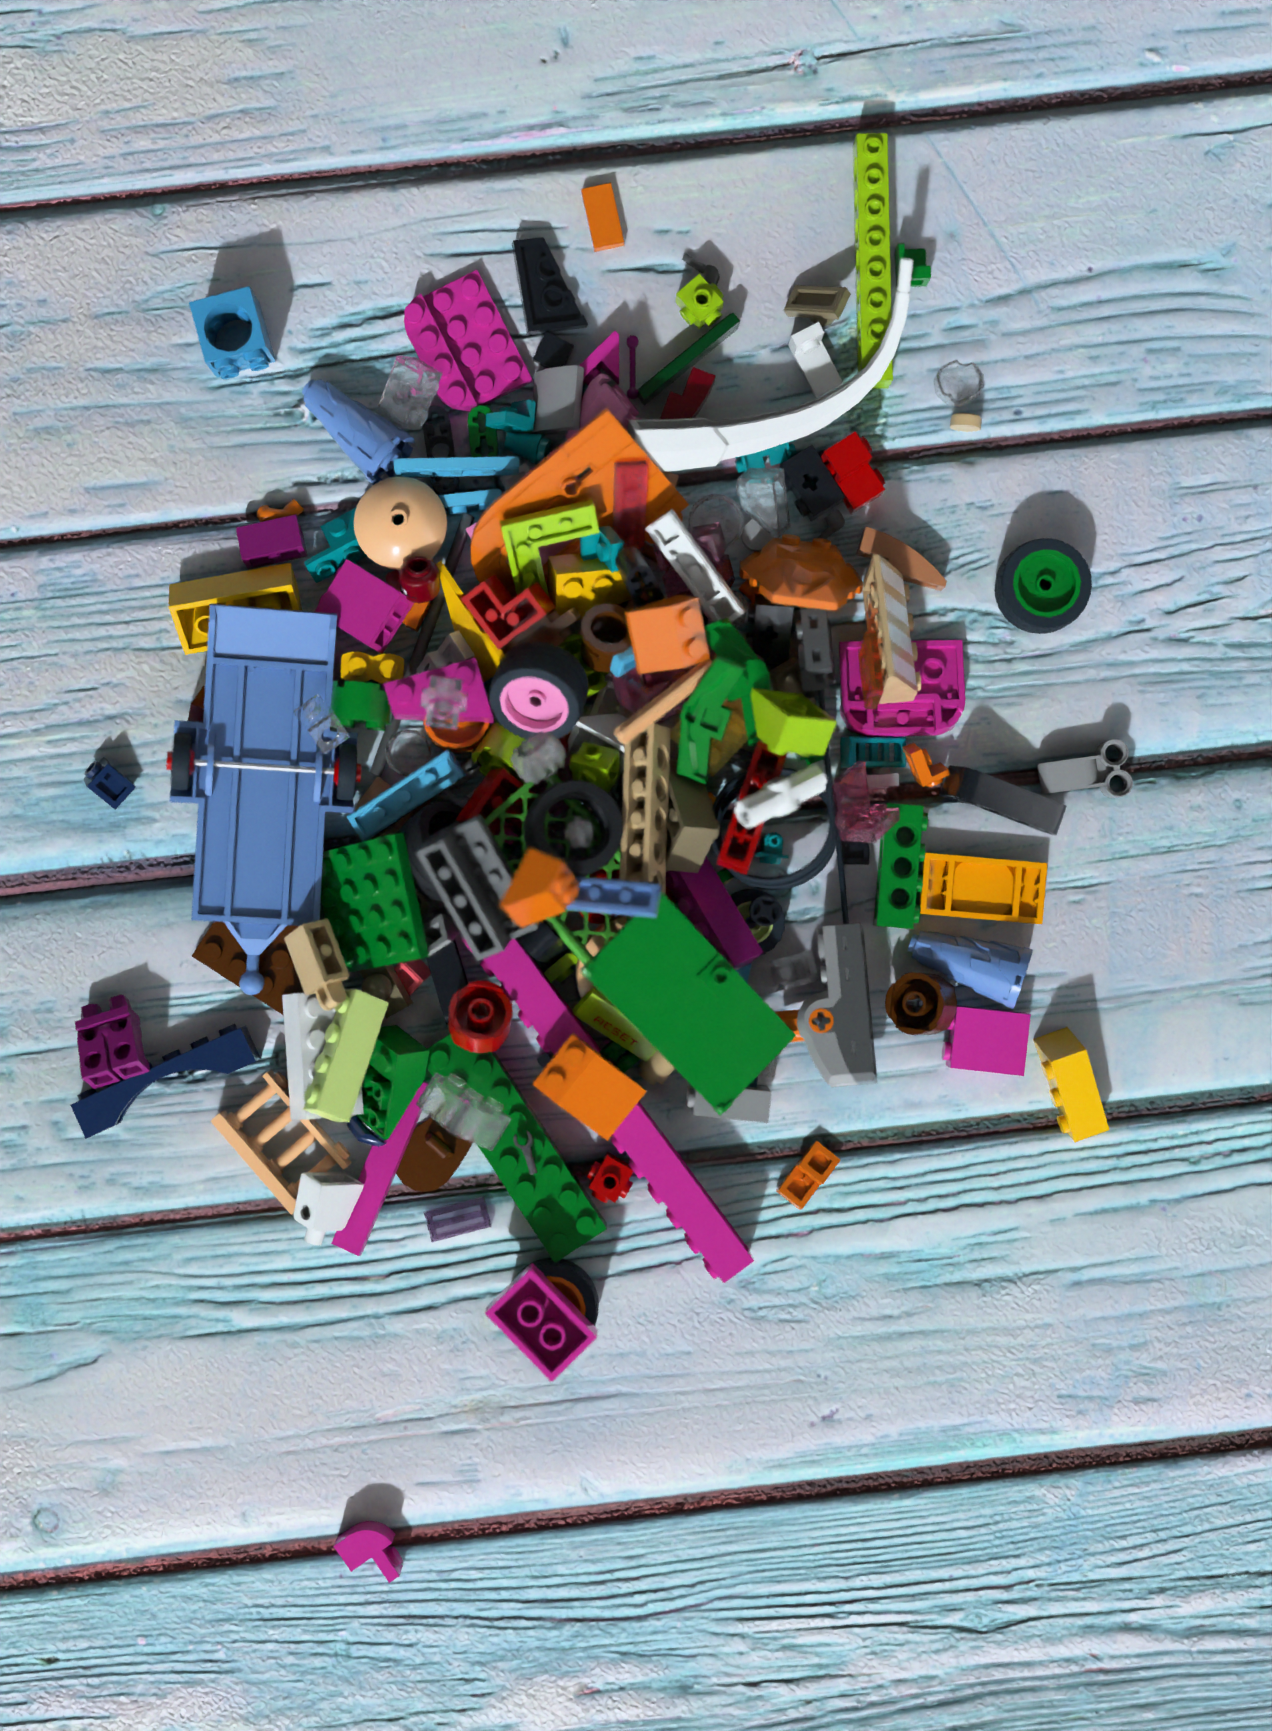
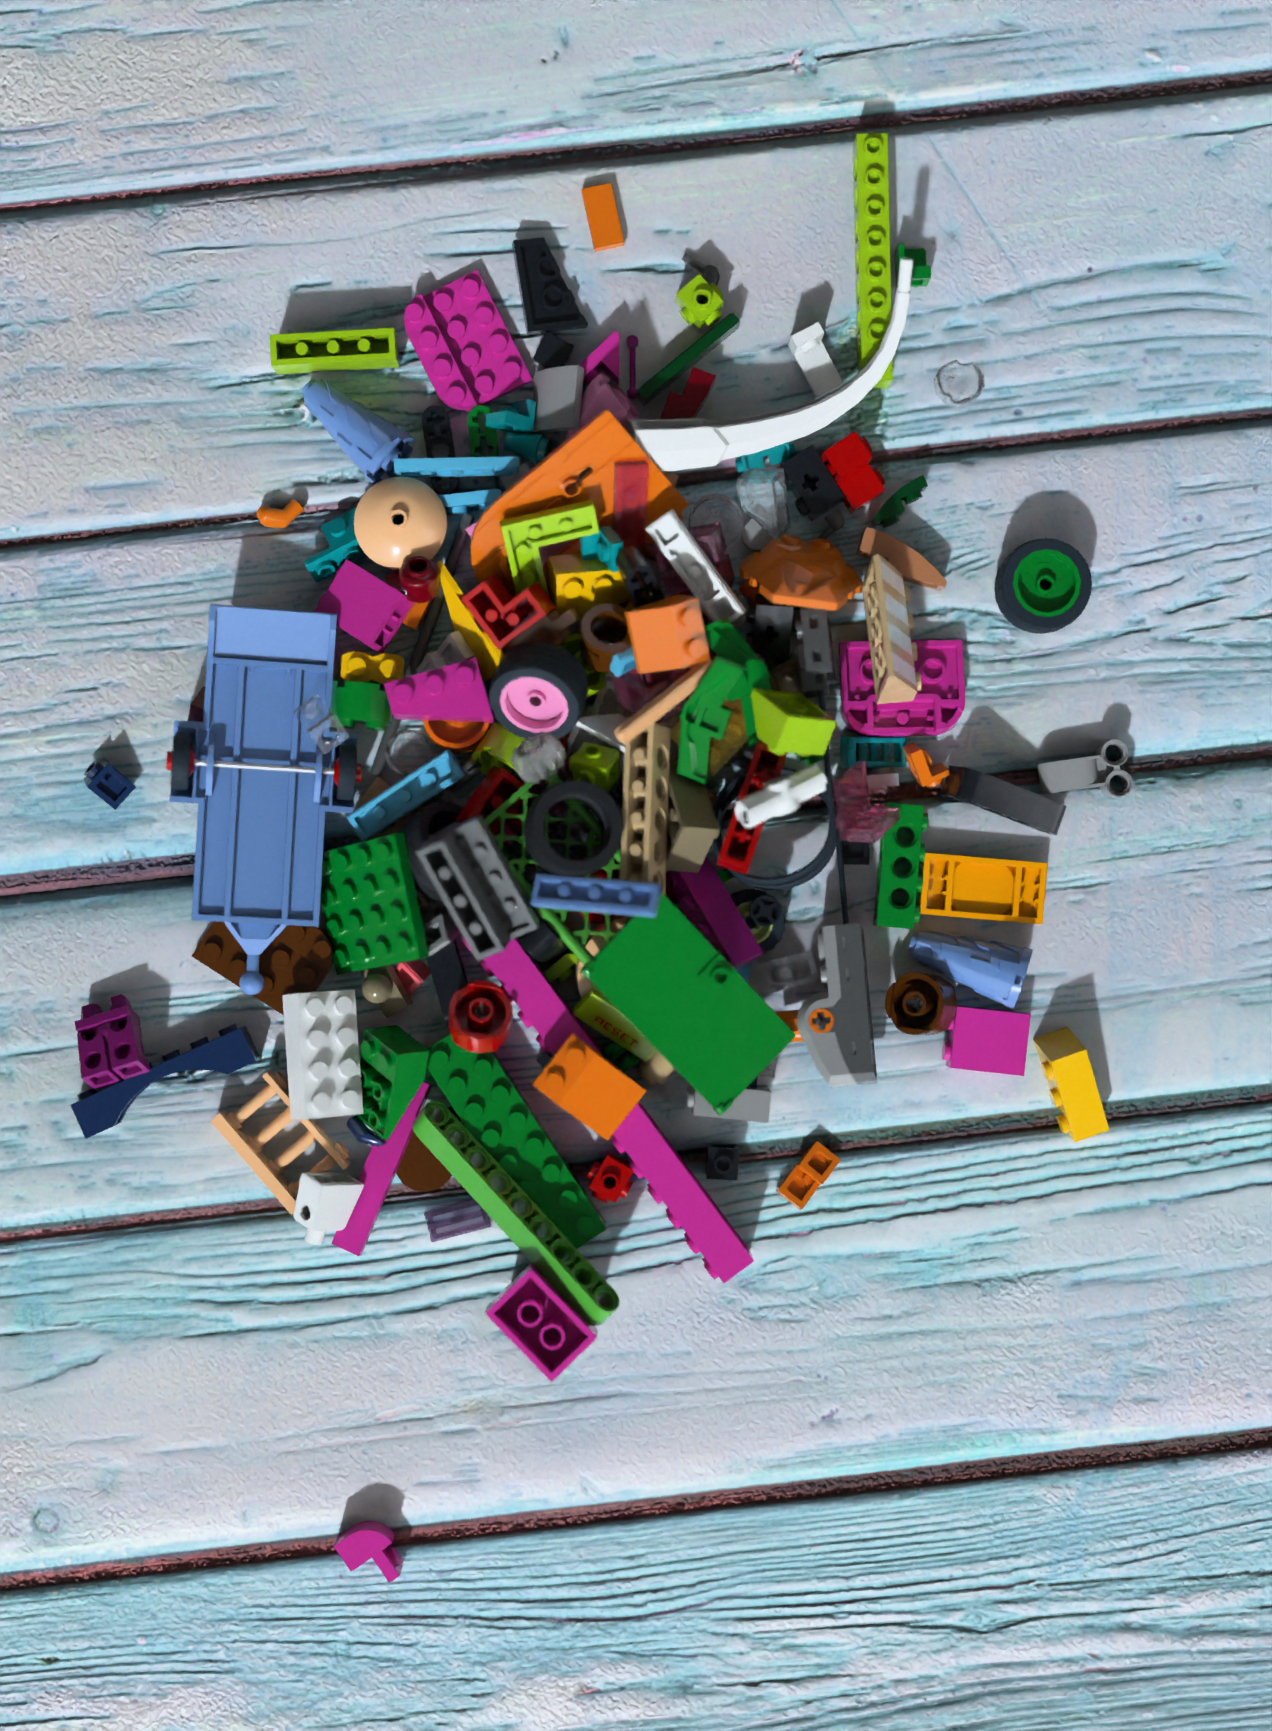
(213, 313): dark azure brick -> none
(260, 587): yellow slope -> none
(271, 542): magenta hinge -> none
(318, 962): tan brick -> none
(334, 351): none -> lime brick
(345, 1056): yellowish green brick -> none
(409, 392): clear brick -> none
(446, 696): clear brick -> none
(464, 1111): clear brick -> none
(515, 1213): none -> bright green beam
(527, 1152): dark grey hand -> none
(539, 889): orange slope -> none
(579, 833): clear plate -> none
(722, 1161): none -> black brick
(771, 849): teal hinge -> none
(817, 303): dark tan tile -> none
(870, 670): clear orange tile -> none
(893, 507): none -> dark green slope
(965, 422): tan tile -> none

